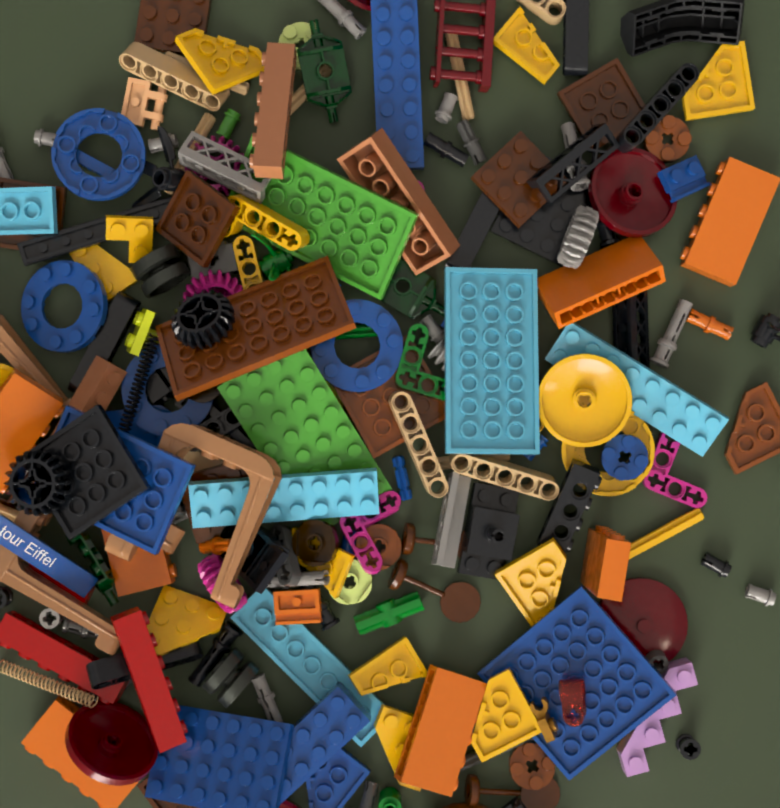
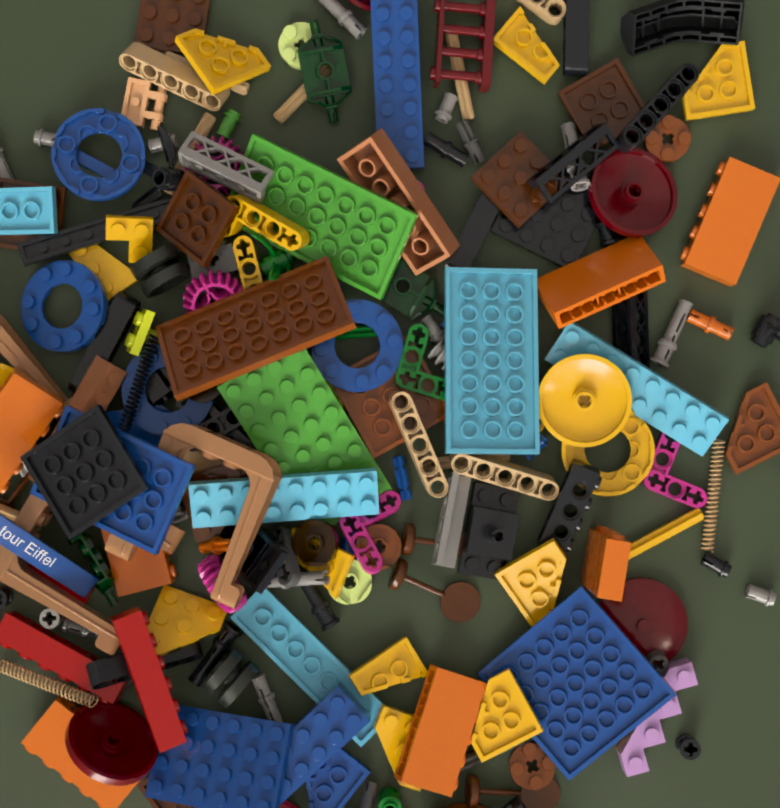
(35, 502): black gear -> none
(203, 319): black gear -> none
(274, 111): nougat brick -> none
(297, 606): orange plate -> none
(388, 612): green piece -> none
(546, 724): pearl gold plate -> none
(573, 697): clear red piece -> none
(578, 237): light grey gear -> none
(637, 460): blue plate -> none
(683, 178): blue plate -> none
(713, 497): none -> tan piece

